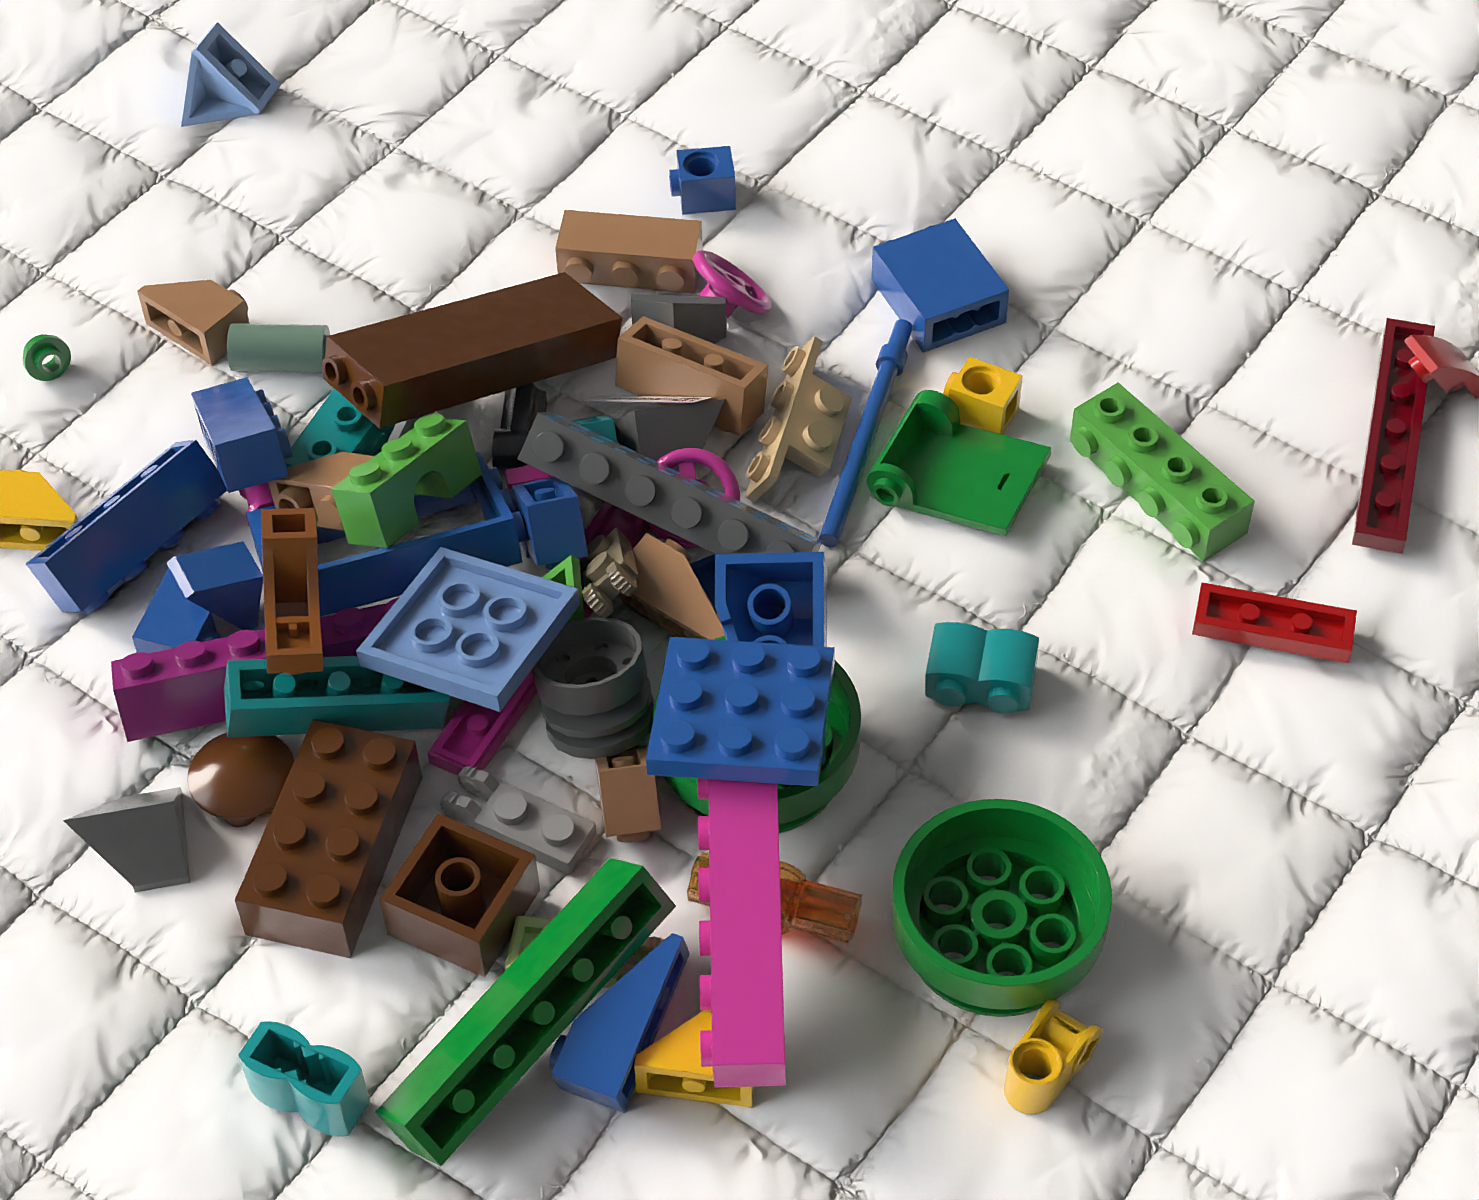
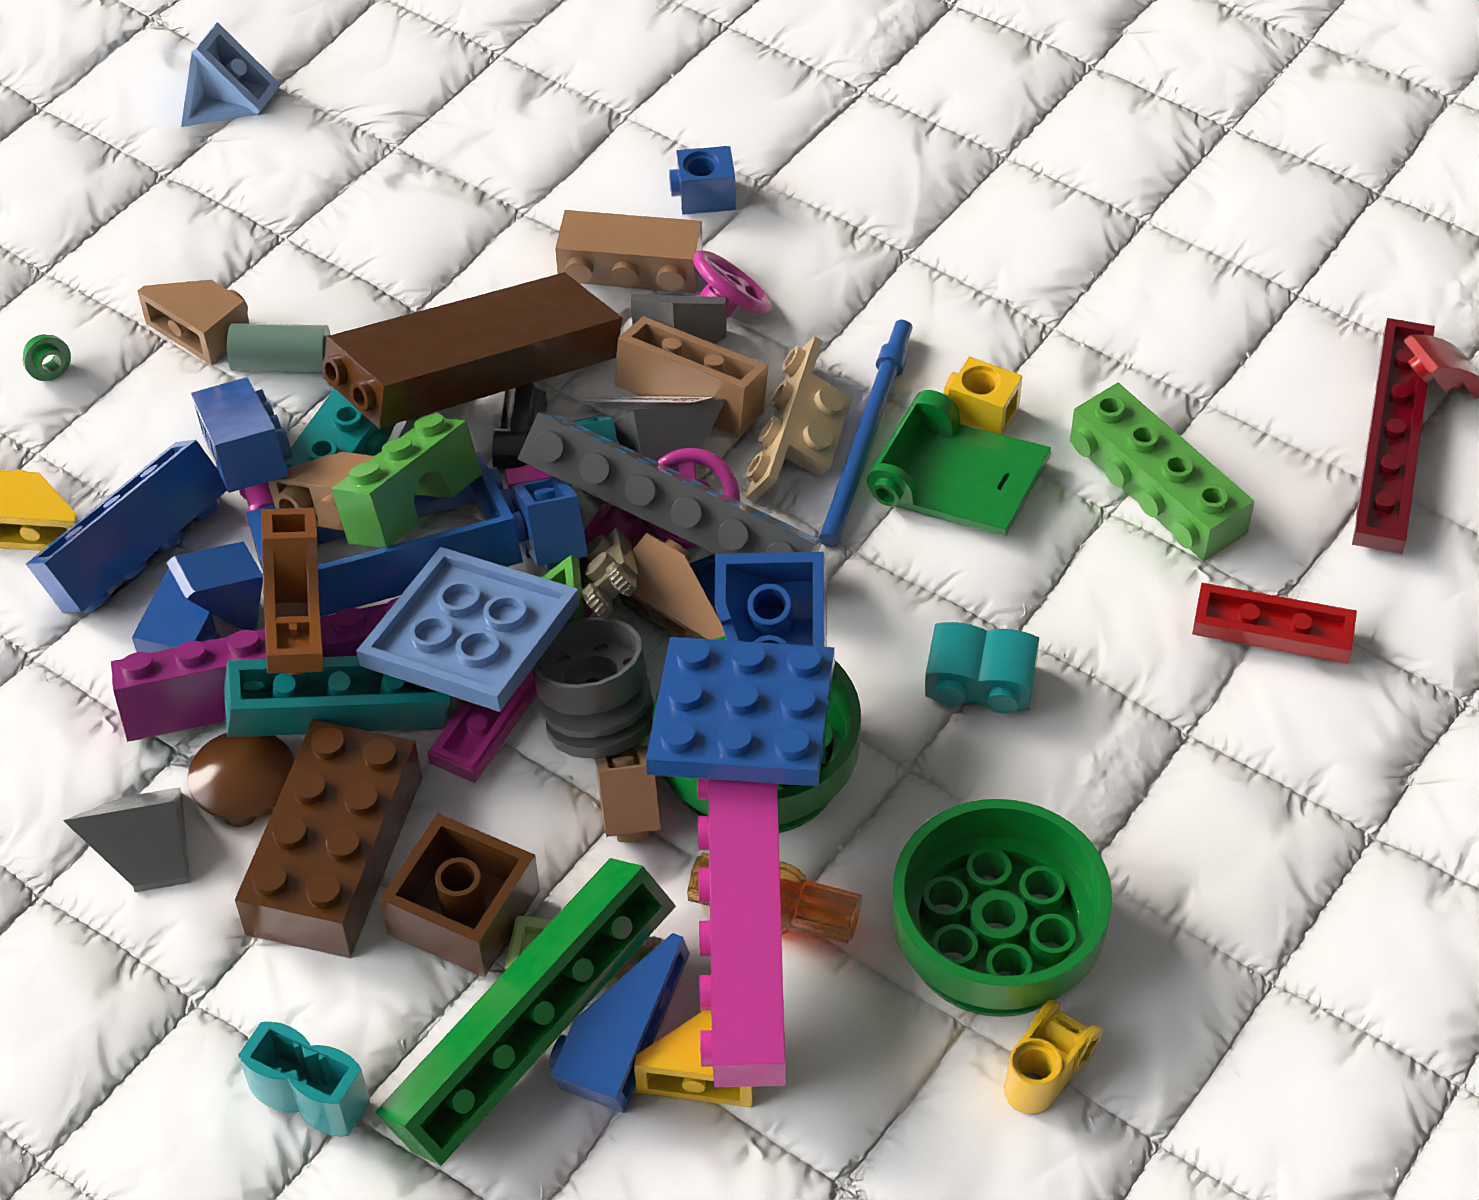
(521, 819): light grey hinge -> none
(940, 284): blue brick -> none

